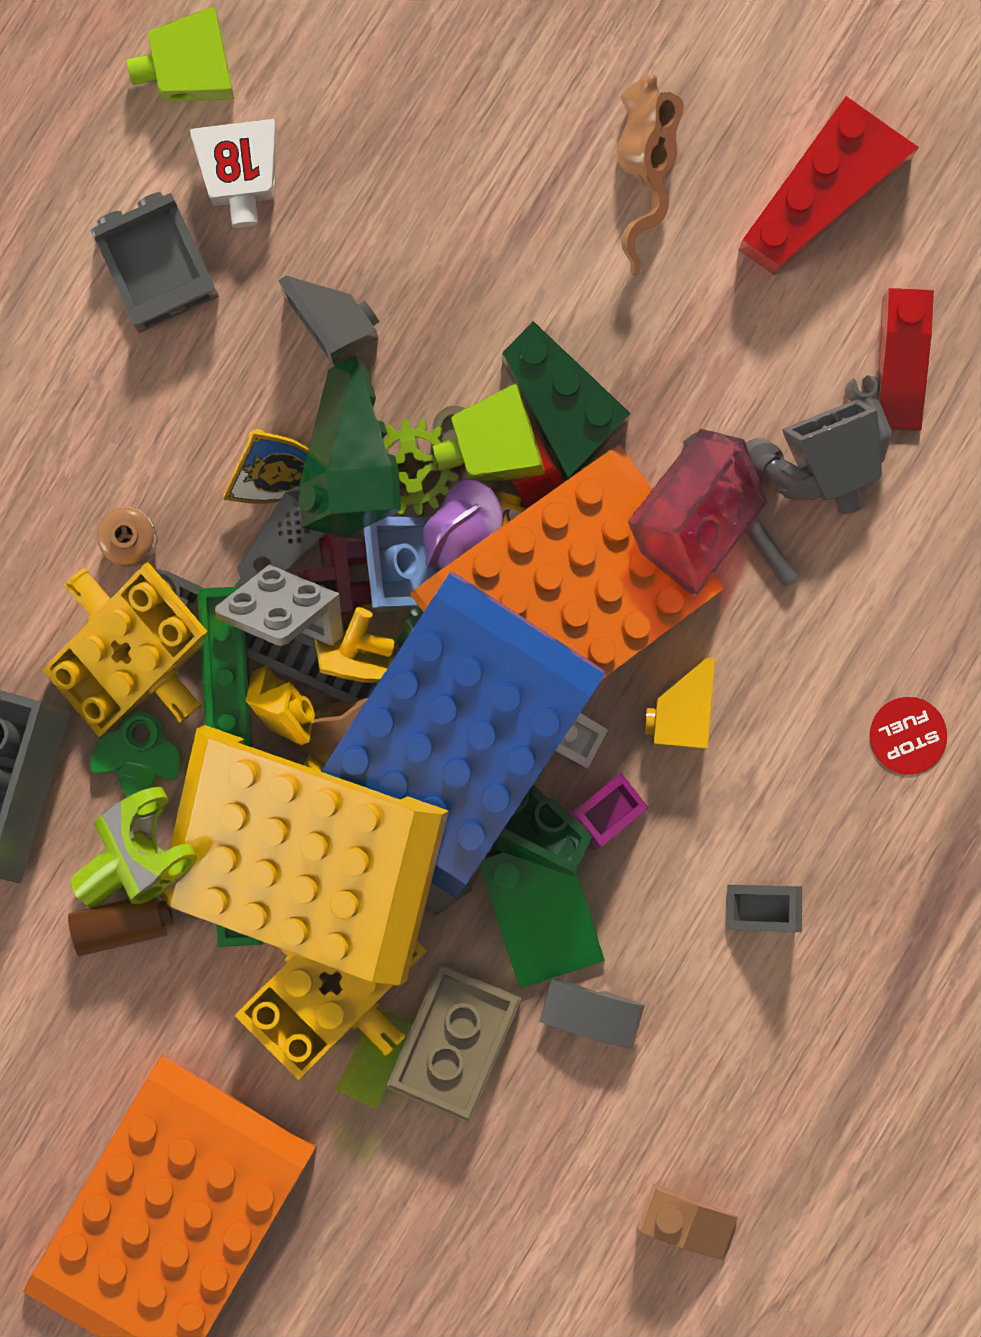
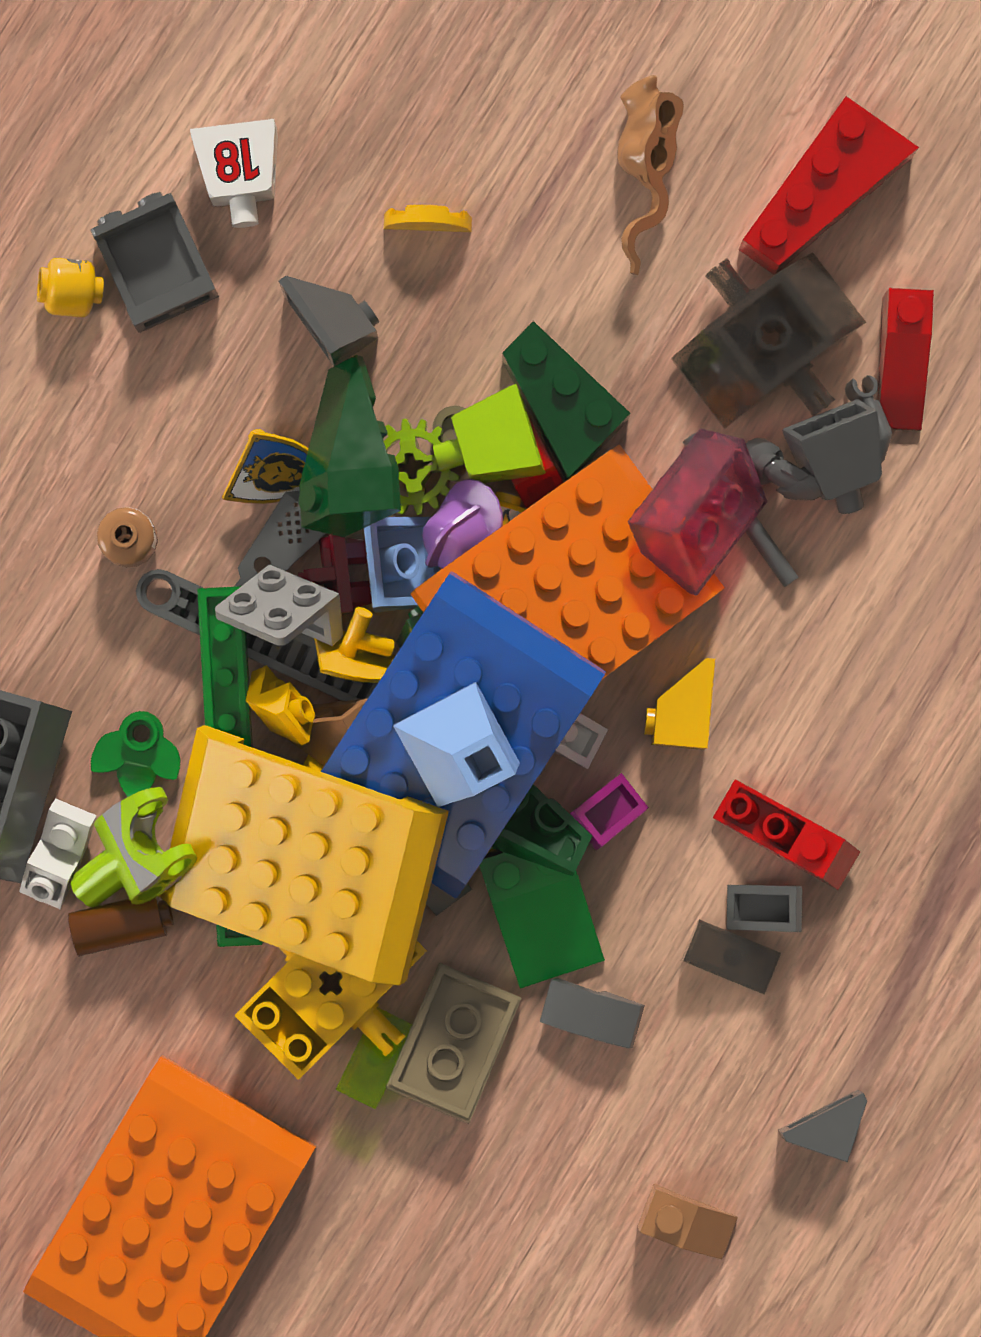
(57, 853): none -> white slope
(69, 287): none -> yellow head
(127, 650): yellow slope -> none
(186, 60): lime torso -> none
(427, 219): none -> yellow tile
(458, 746): none -> light blue slope
(731, 956): none -> clear smoke slope
(733, 365): none -> clear smoke slope
(787, 834): none -> red slope
(830, 1128): none -> dark grey slope
(908, 735): red sticker -> none

